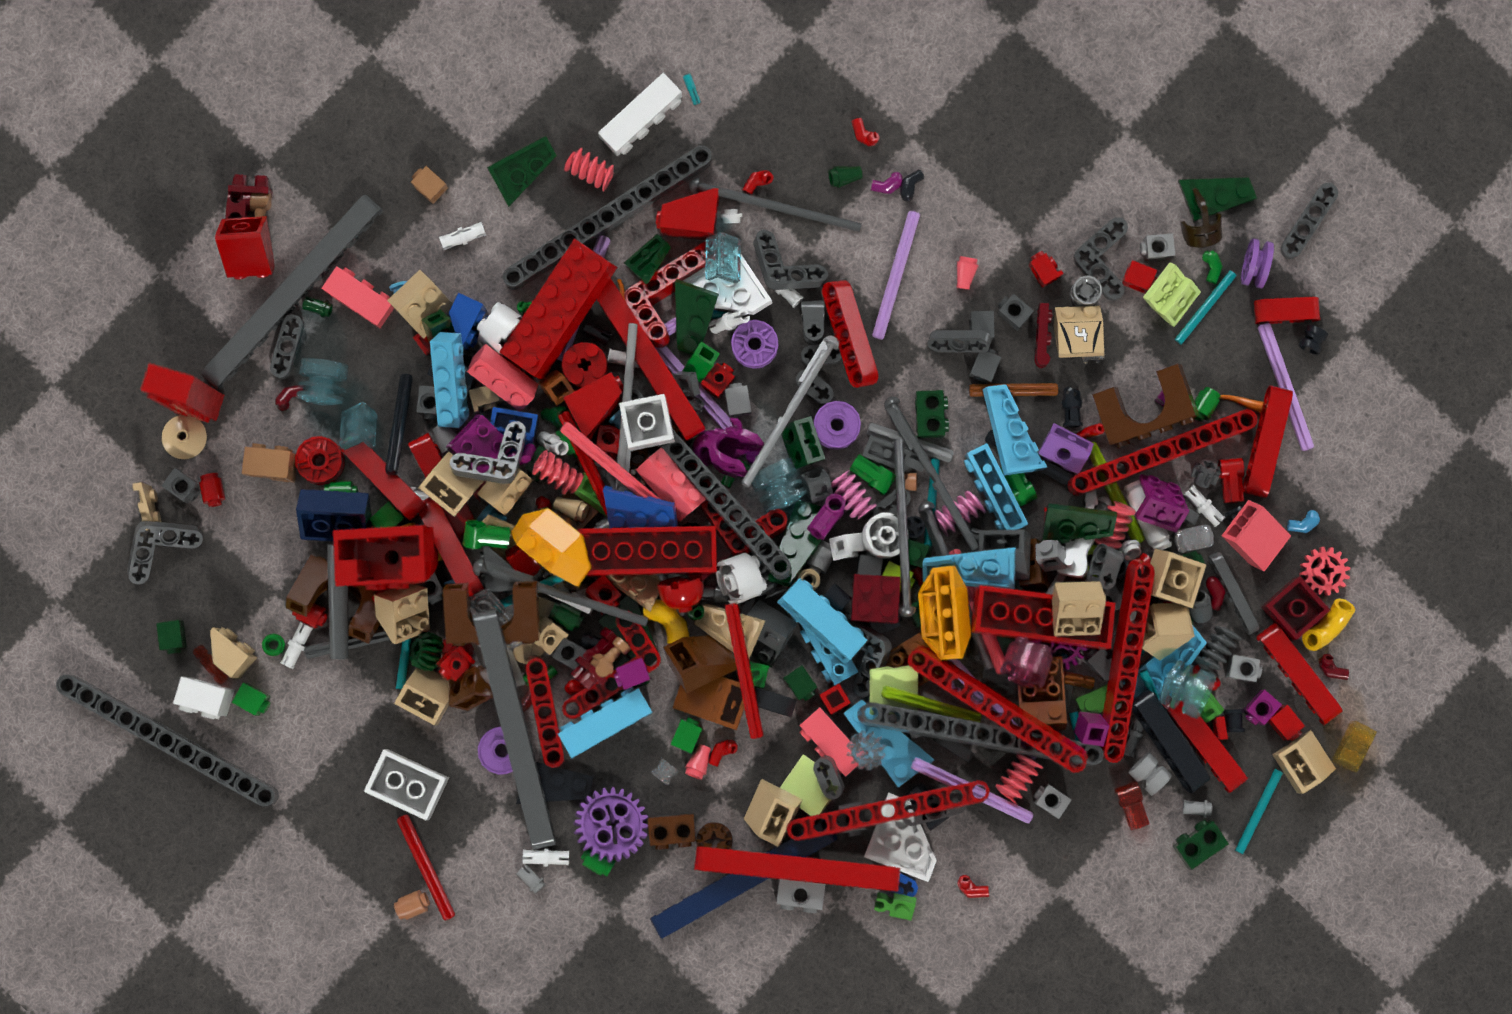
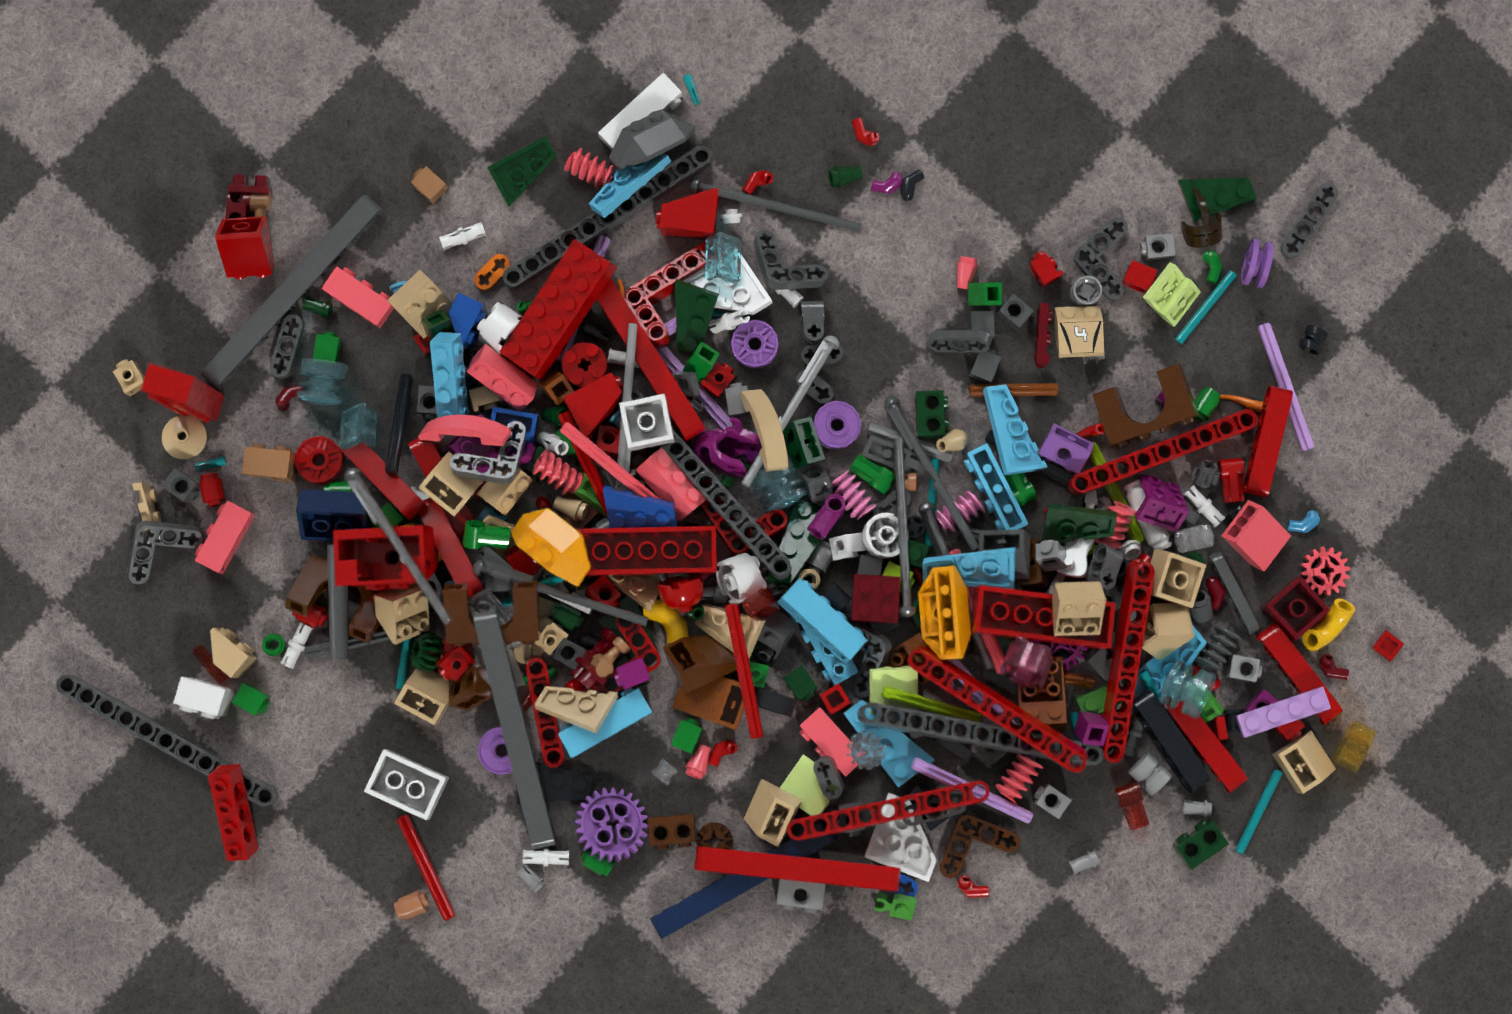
(134, 383): none -> tan brick
(171, 636): dark green brick -> none
(215, 462): none -> teal pin
(224, 537): none -> coral brick
(233, 812): none -> red brick
(327, 347): none -> green brick
(377, 516): none -> flat silver bar
(466, 425): none -> coral slope
(488, 268): none -> orange beam
(576, 707): none -> tan wing
(626, 183): none -> medium azure wing
(648, 258): dark green wing -> none
(650, 138): none -> dark grey wedge
(761, 604): none -> clear red piece
(768, 429): none -> tan slope
(850, 333): red beam -> none
(896, 275): lavender axle -> none
(953, 441): none -> tan cone
(967, 837): none -> reddish brown beam
(984, 293): none -> green brick
(1071, 406): black piece -> none
(1084, 862): none -> light grey pin
(1283, 712): none -> lavender plate
(1287, 309): red beam -> none
(1387, 645): none -> red tile

